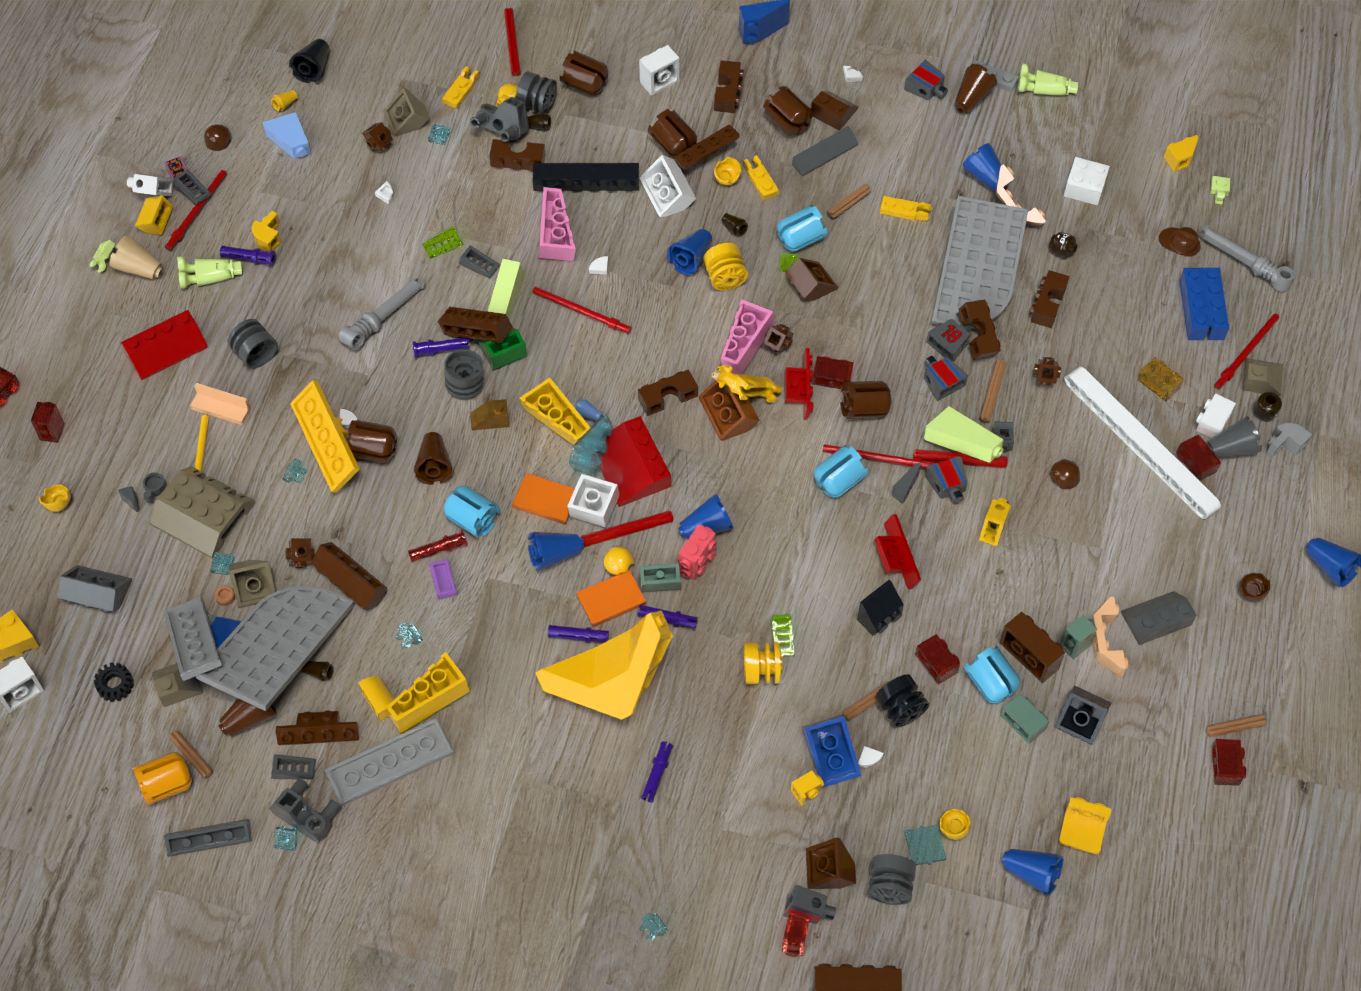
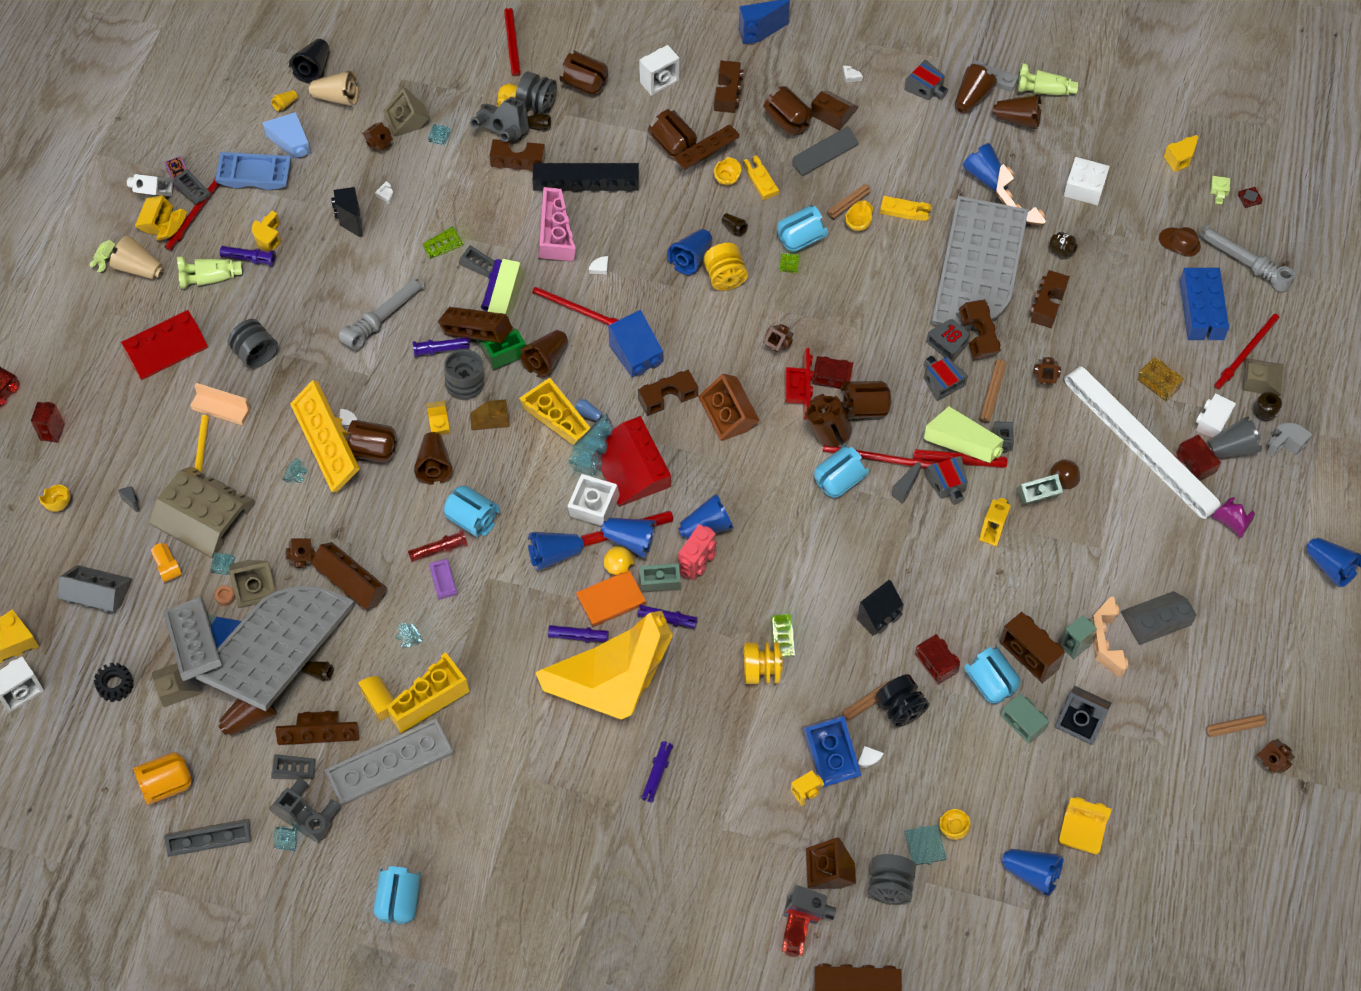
(154, 486): dark grey piece -> none
(166, 564): none -> light orange piece
(169, 228): none -> yellow slope
(190, 753): medium nougat axle -> none
(217, 137): reddish brown hair -> none
(255, 170): none -> medium blue slope
(336, 88): none -> tan cone
(347, 210): none -> black slope
(396, 895): none -> medium azure cylinder
(438, 417): none -> yellow slope
(460, 88): yellow hinge -> none
(491, 284): none -> dark purple pin
(543, 353): none -> reddish brown cone
(543, 498): orange tile -> none
(630, 533): none -> blue cone
(635, 344): none -> blue slope
(654, 924): clear light blue tile -> none
(667, 187): white slope -> none
(746, 335): bright pink wedge -> none
(746, 385): yellow animal -> none
(810, 279): reddish brown slope -> none
(833, 415): none -> reddish brown cylinder
(859, 216): none -> yellow hair
(896, 552): red bracket -> none
(1020, 110): none -> reddish brown cone
(1040, 489): none -> brick
(1228, 762): clear red brick -> none
(1234, 517): none -> magenta hair
(1250, 197): none -> clear red tile
(1254, 587): reddish brown hair -> none
(1276, 756): none -> reddish brown brick

